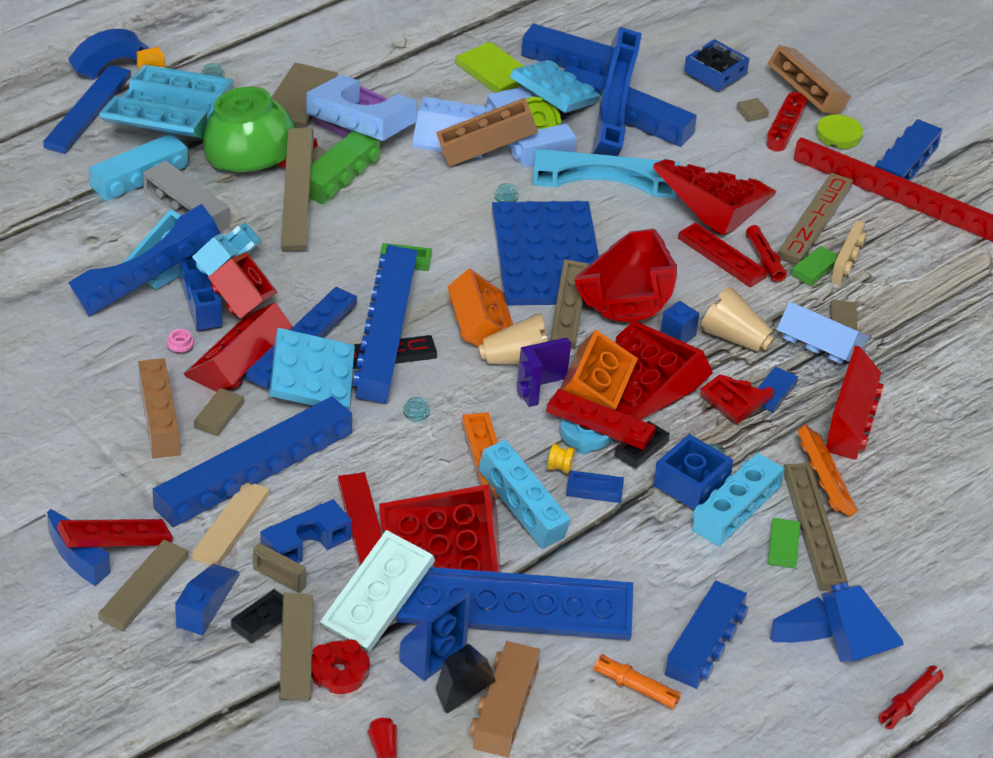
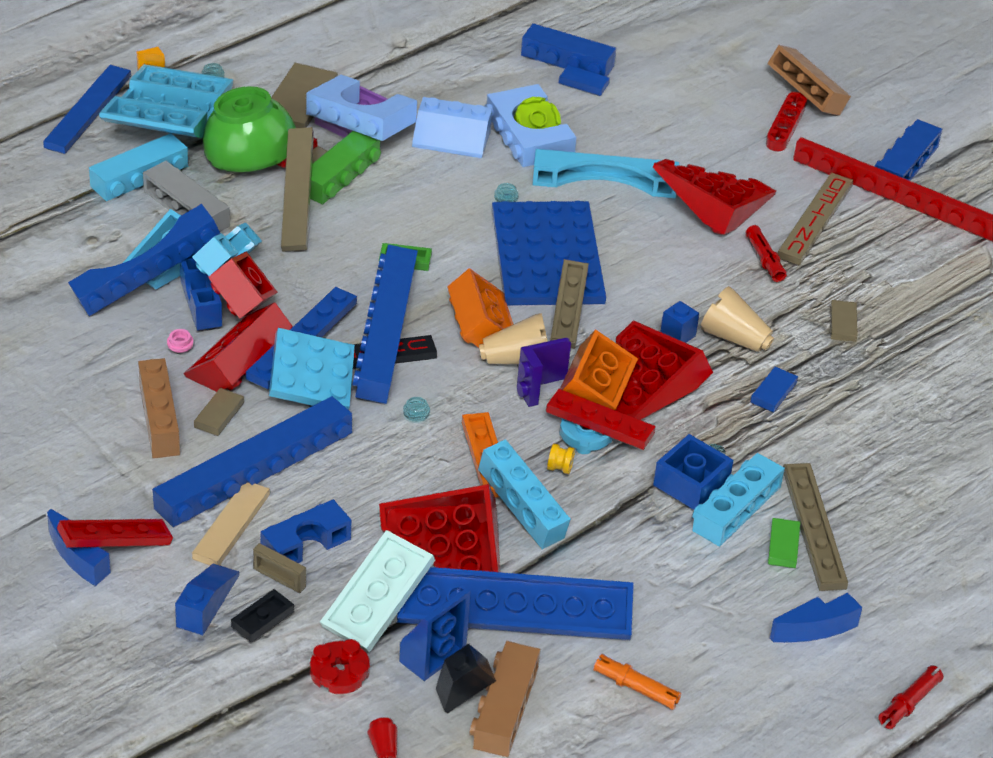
(104, 47): blue arch -> none
(143, 585): dark tan tile -> none
(296, 647): dark tan tile -> none
(361, 510): red tile -> none
(487, 132): medium nougat brick -> none
(490, 66): lime tile -> none
(555, 86): medium azure plate -> none
(595, 486): blue tile -> none
(620, 66): blue arch -> none
(630, 278): red cone -> none
(636, 456): black plate -> none
(659, 118): blue brick -> none
(706, 635): blue brick -> none
(716, 65): blue piece -> none
(722, 254): red tile -> none
(735, 397): red wing -> none
(752, 109): dark tan tile -> none
(814, 265): bright green tile -> none
(820, 333): light blue slope -> none
(829, 475): orange plate -> none
(839, 131): lime tile -> none
(849, 252): tan plate -> none
(854, 406): red slope -> none
(857, 623): blue slope -> none

